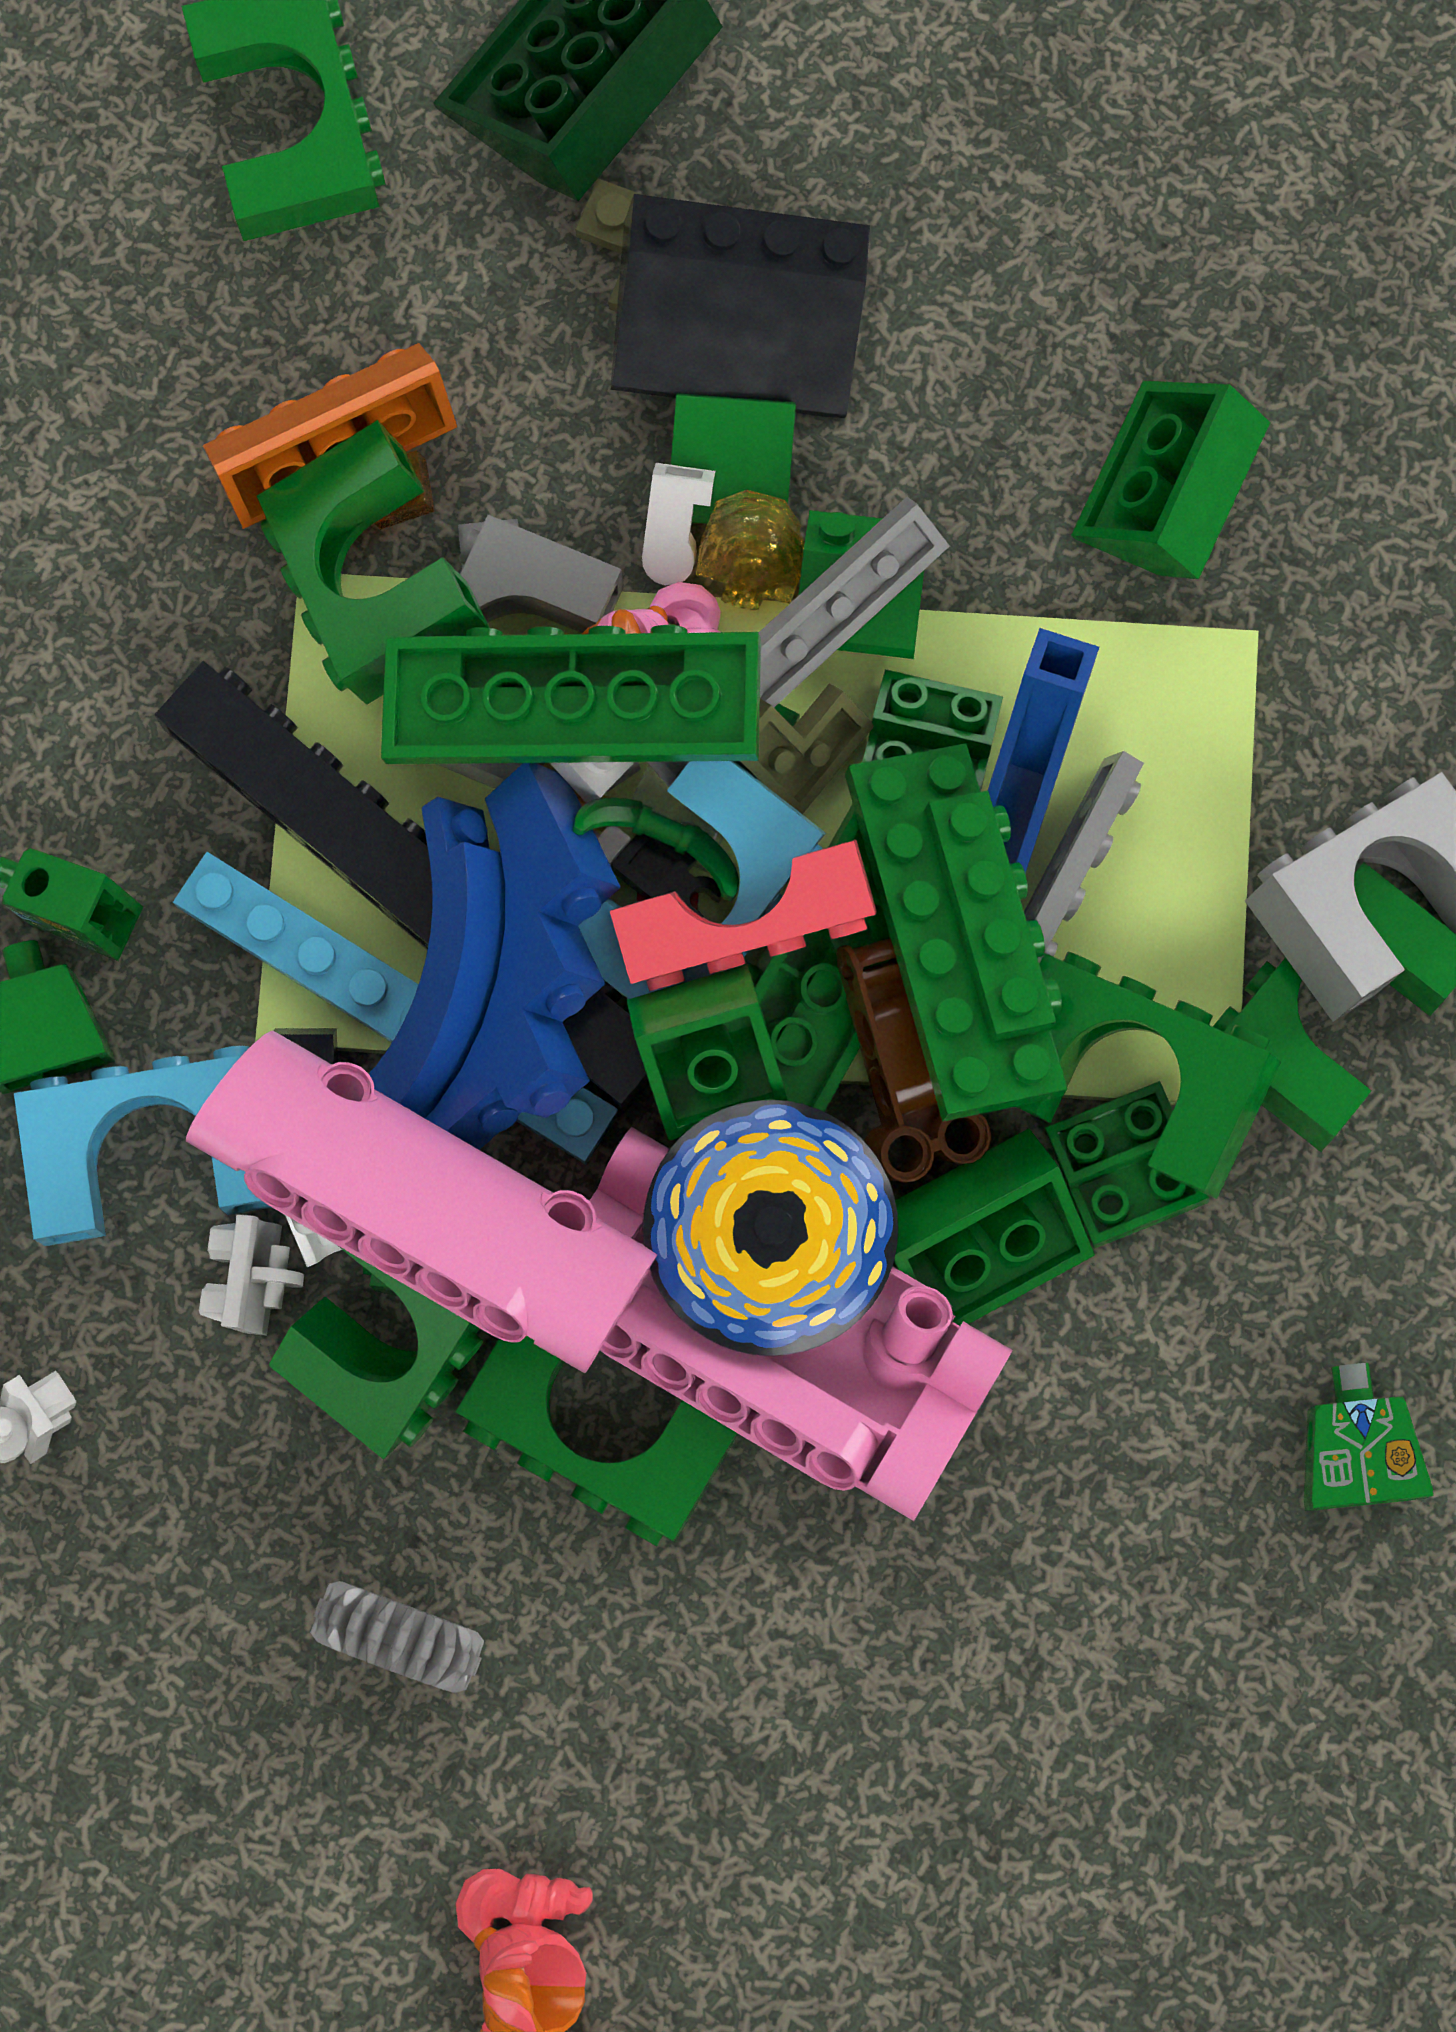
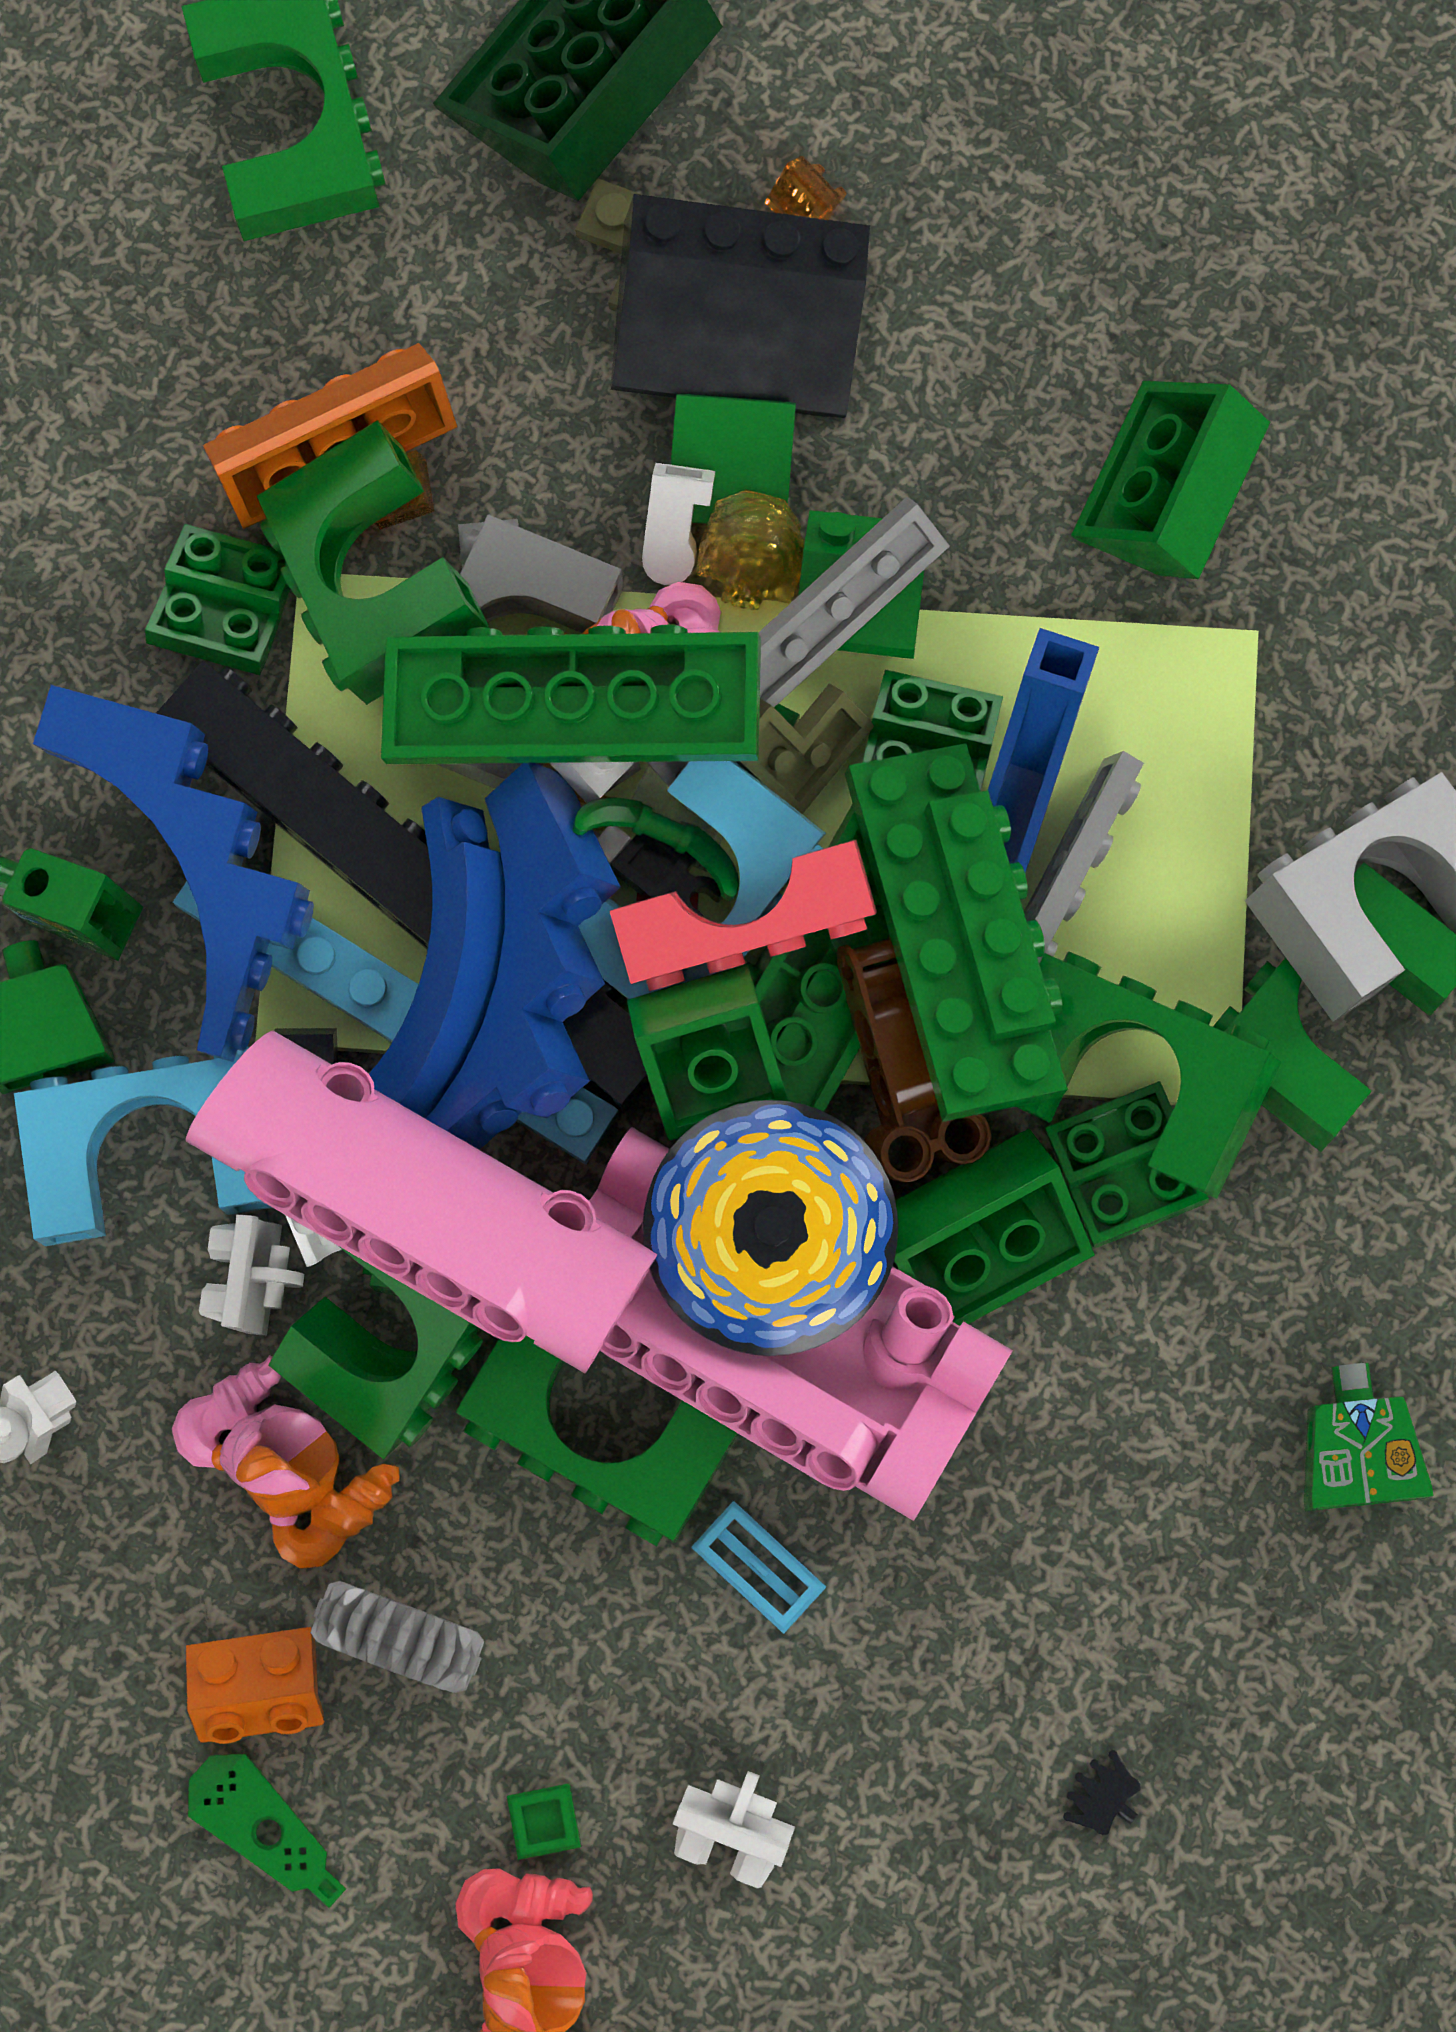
(209, 834): none -> blue arch
(220, 600): none -> green slope
(241, 1814): none -> green piece
(253, 1686): none -> orange bracket
(282, 1463): none -> hair
(544, 1821): none -> green tile
(719, 1531): none -> medium azure tile
(736, 1820): none -> white hips
(804, 191): none -> clear orange tile
(1105, 1798): none -> black piece

